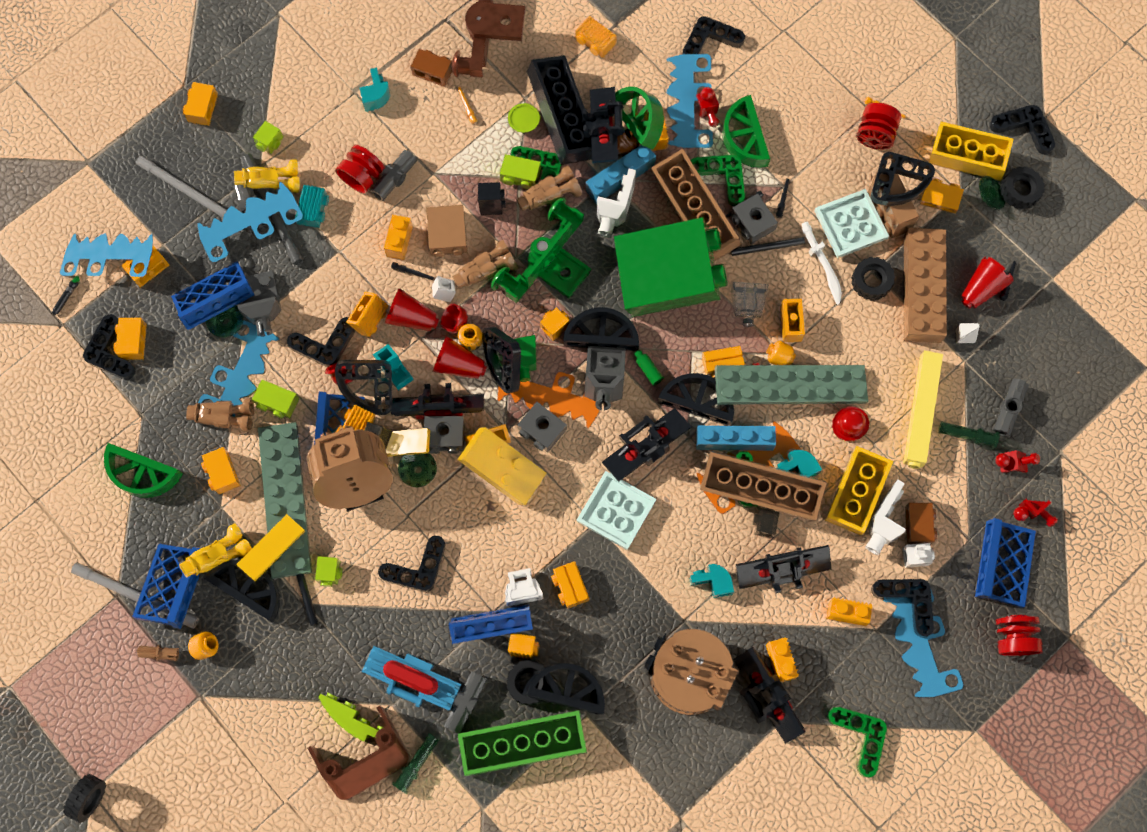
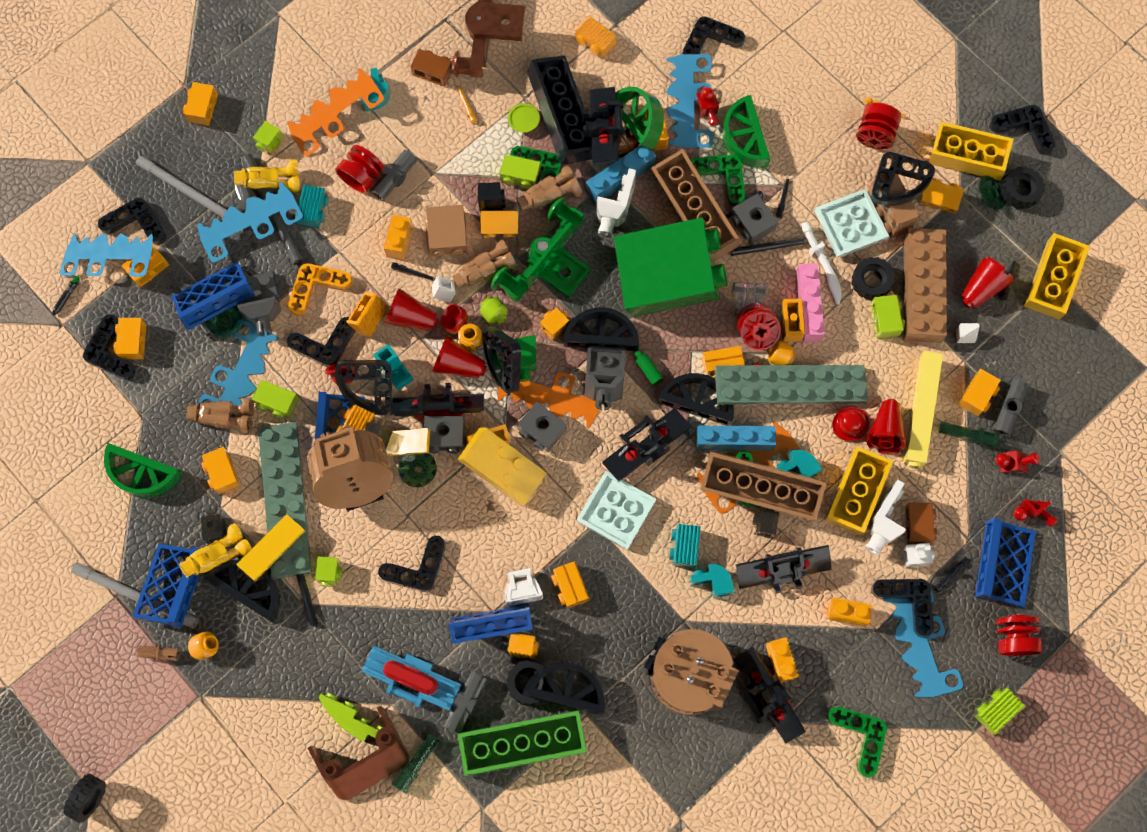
(139, 215): none -> black beam
(213, 527): none -> clear smoke brick
(315, 278): none -> light orange beam
(324, 114): none -> orange piece
(493, 310): none -> lime head
(499, 223): none -> light orange brick
(686, 545): none -> teal brick
(755, 316): none -> red wheel
(809, 291): none -> bright pink brick
(887, 316): none -> lime brick
(888, 429): none -> red cone
(945, 580): none -> black piece
(979, 393): none -> light orange brick
(999, 710): none -> lime brick
(1056, 276): none -> yellow brick

